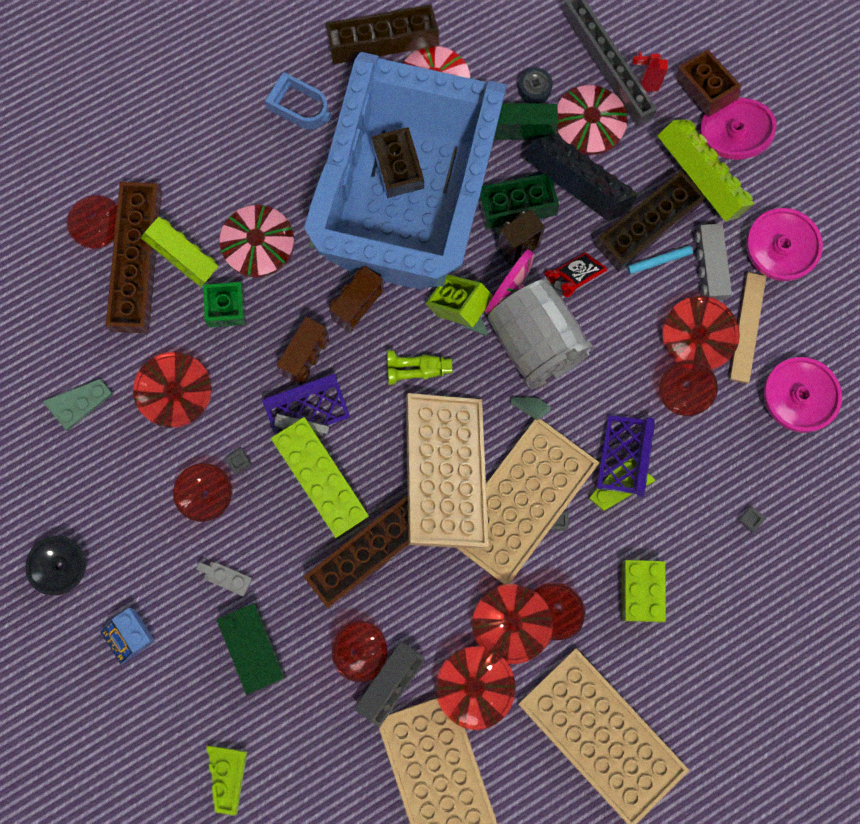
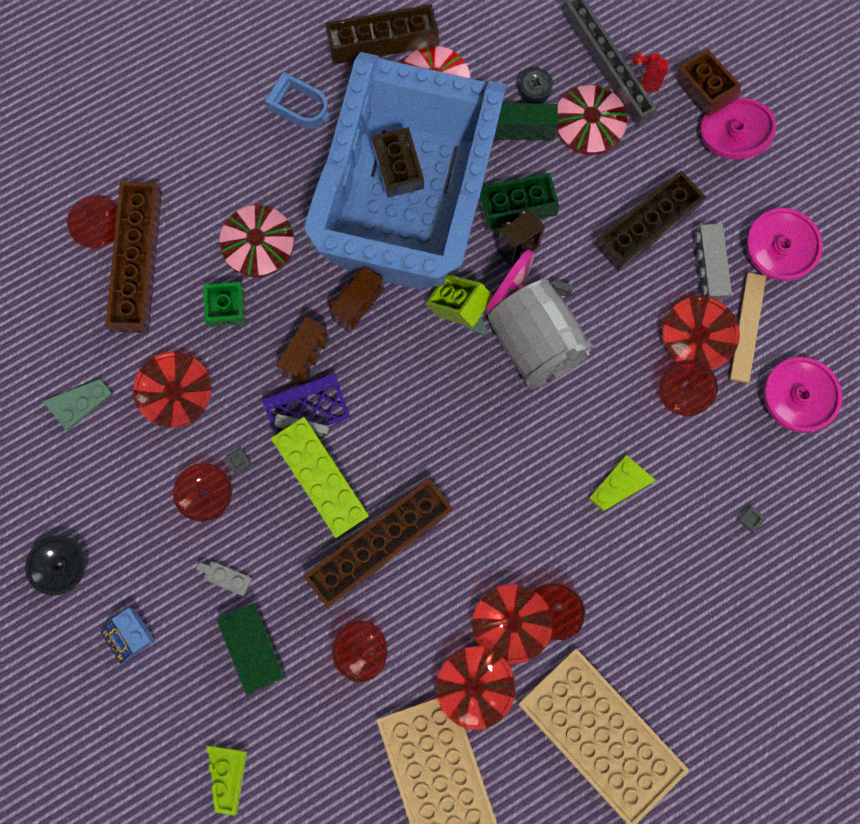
(179, 251): lime brick -> none
(389, 684): dark grey brick -> none
(428, 367): lime piece -> none
(446, 472): tan plate -> none
(529, 497): tan plate -> none
(531, 406): sand green tile -> none
(562, 522): dark grey tile -> none
(576, 273): flag -> none
(581, 176): black brick -> none
(642, 460): dark purple fence -> none
(643, 591): lime brick -> none
(658, 260): medium azure piece -> none
(706, 169): lime brick -> none

